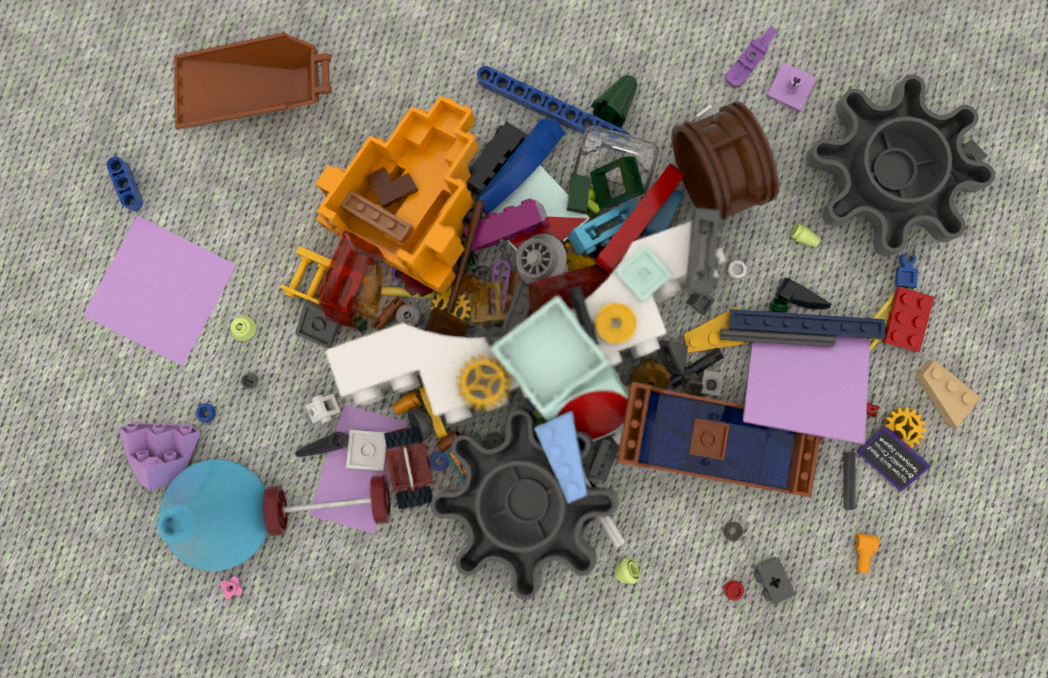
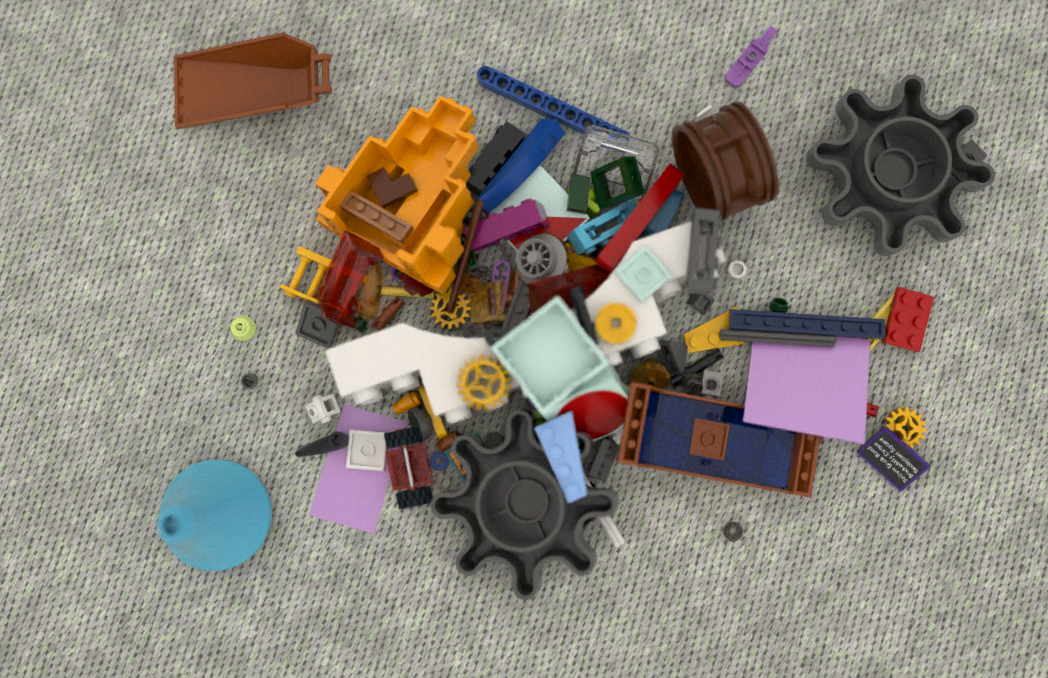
(118, 178): blue beam -> none
(158, 450): lavender brick -> none
(159, 290): lavender piece -> none
(199, 413): blue plate -> none
(237, 590): bright pink plate -> none
(276, 507): dark red axle -> none
(415, 318): light grey head -> none
(446, 324): reddish brown tile -> none
(616, 101): dark green cone -> none
(627, 571): yellowish green cone -> none
(733, 590): red plate -> none
(782, 589): dark grey brick -> none
(791, 87): lavender tile -> none
(801, 296): black piece -> none
(804, 235): yellowish green cone -> none
(849, 480): dark grey axle -> none
(865, 546): light orange pin -> none
(906, 275): blue plate -> none
(947, 393): tan wedge -> none

